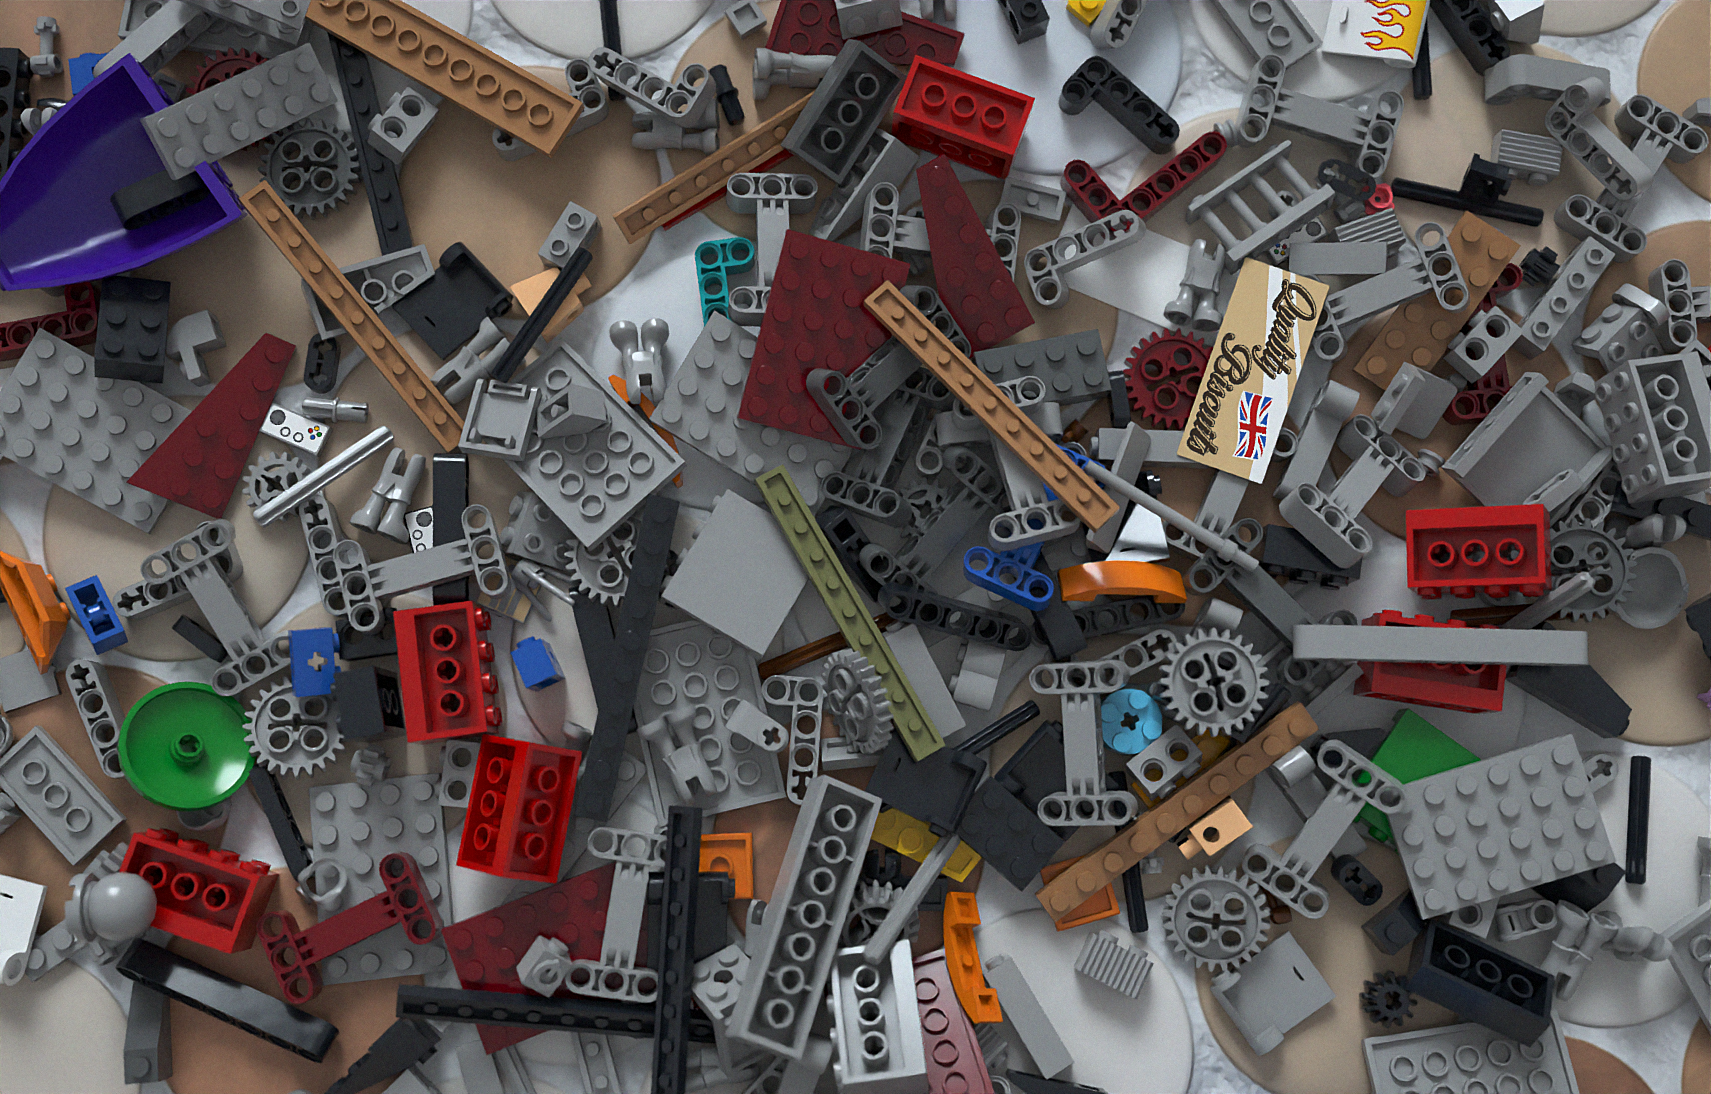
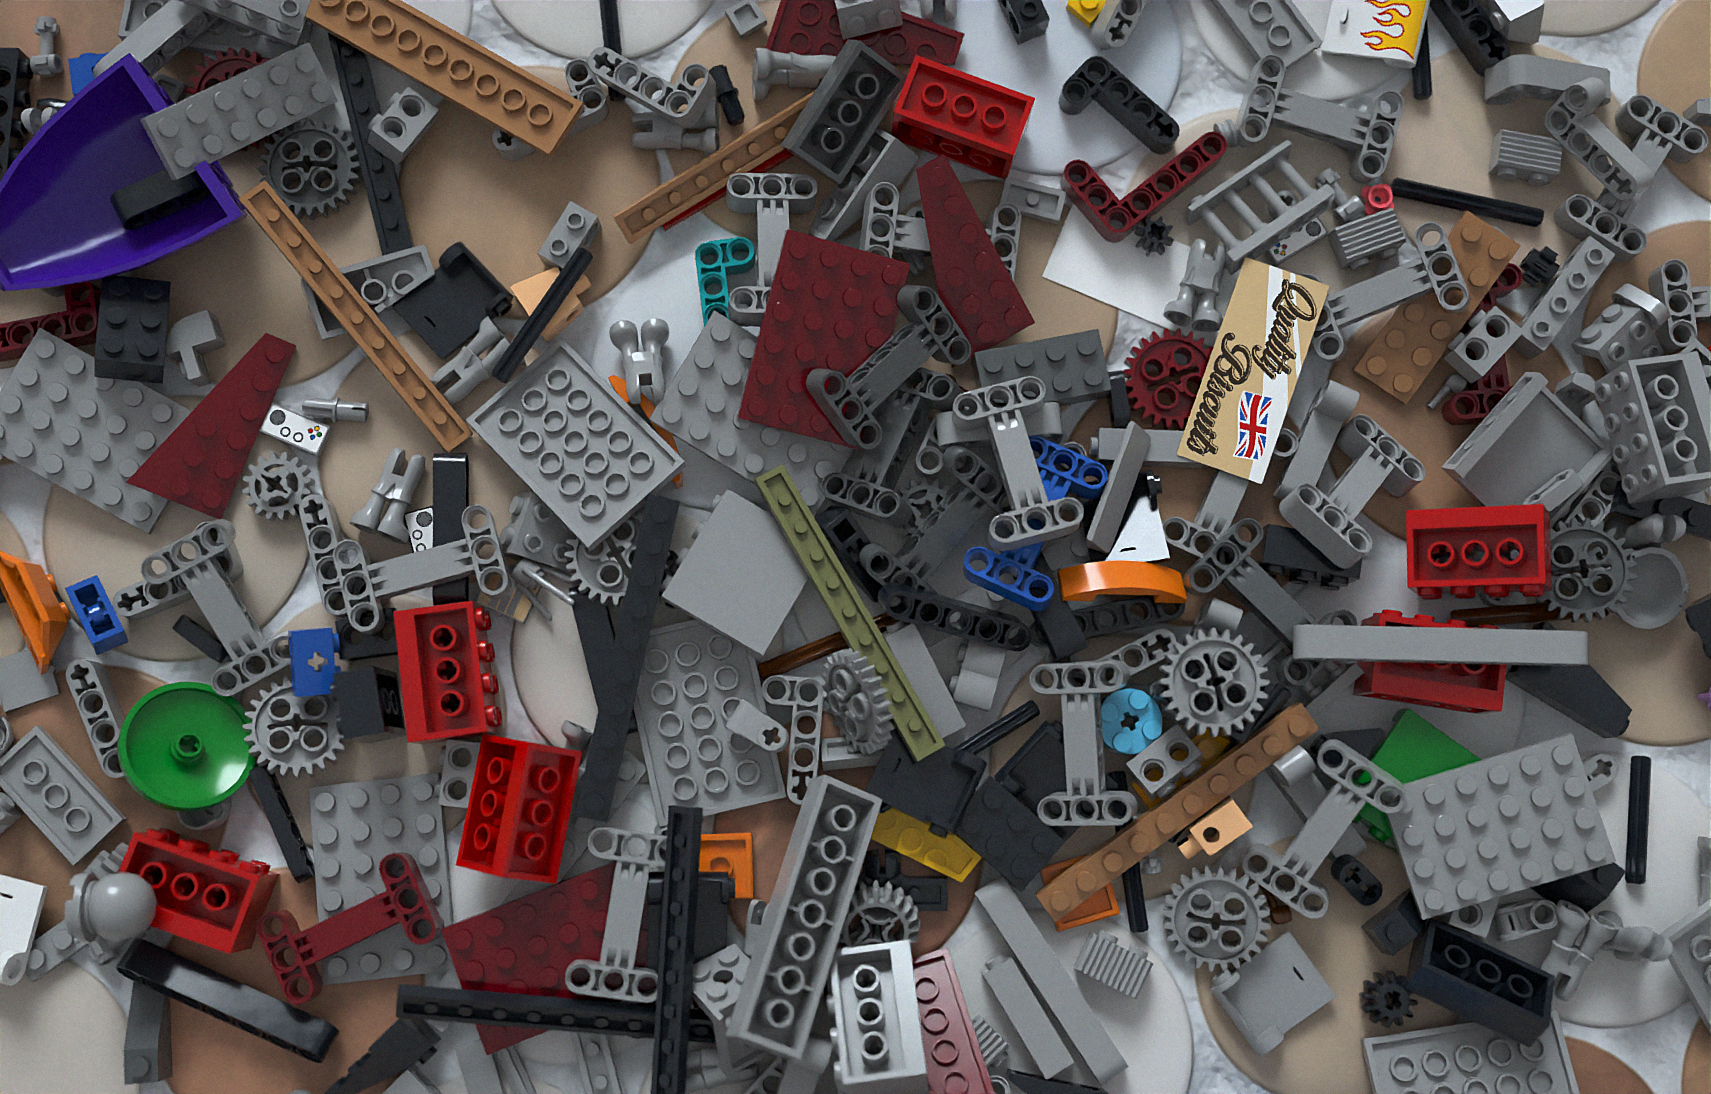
(308, 896): light grey piece -> none
(314, 363): black beam -> none
(323, 476): light grey axle -> none
(370, 765): light grey gear -> none
(500, 415): light grey container -> none
(537, 664): blue brick -> none
(544, 965): light grey brick -> none
(571, 412): light grey slope -> none
(681, 762): light grey piece -> none
(910, 899): light grey axle -> none
(963, 960): orange slope -> none
(991, 407): medium nougat plate -> none
(1051, 980): none -> light grey beam
(1074, 432): reddish brown hand -> none
(1085, 253): light grey beam -> none
(1155, 228): none -> black gear
(1225, 548): light grey bar -> none
(1338, 258): light grey tile -> none
(1349, 172): black beam -> none
(1413, 402): light grey bracket -> none
(1431, 462): light grey bush -> none
(1485, 180): black brick -> none
(1551, 603): light grey axle -> none

